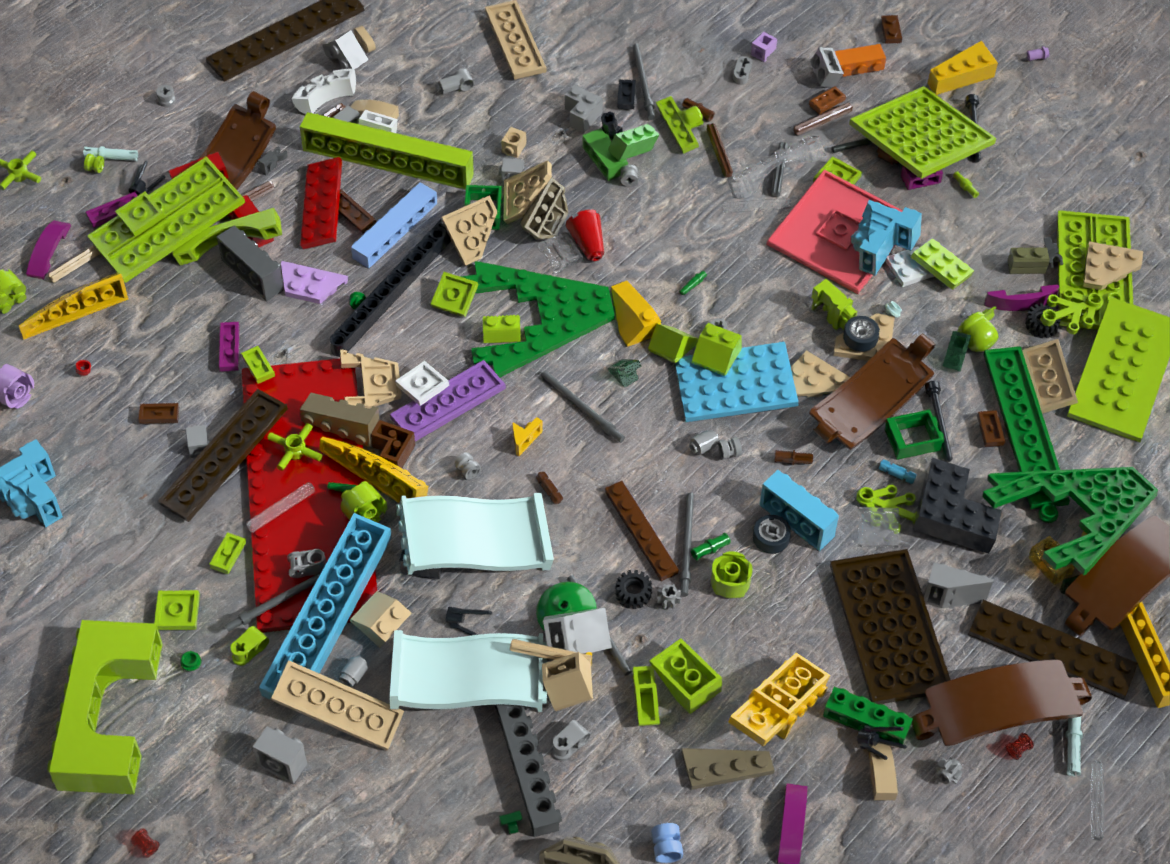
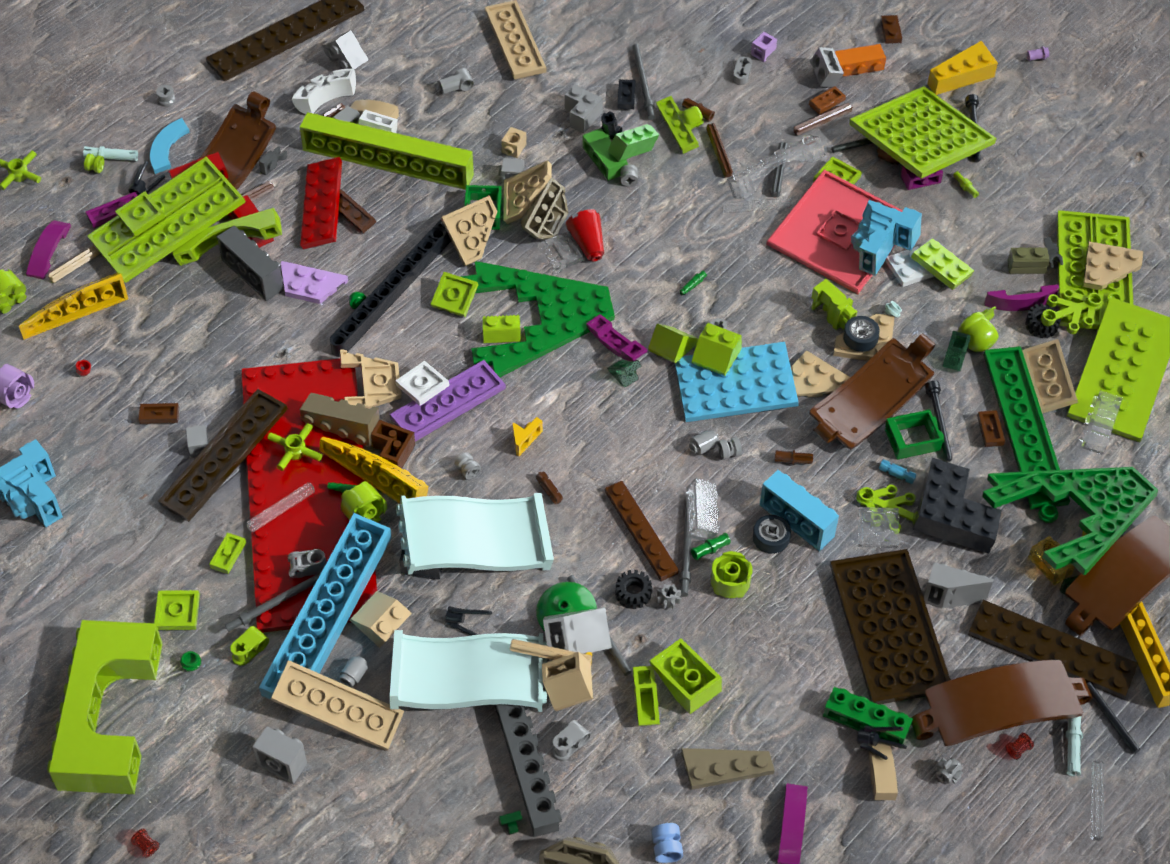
(160, 148): none -> medium azure tile
(229, 346): magenta plate -> none
(258, 364): lime plate -> none
(364, 39): tan beam -> none
(394, 225): light blue brick -> none
(606, 426): dark grey bar -> none
(613, 340): none -> magenta slope
(633, 314): yellow wedge -> none
(702, 510): none -> clear brick
(780, 700): yellow wedge -> none
(1100, 422): none -> clear brick
(1113, 719): none -> black bar

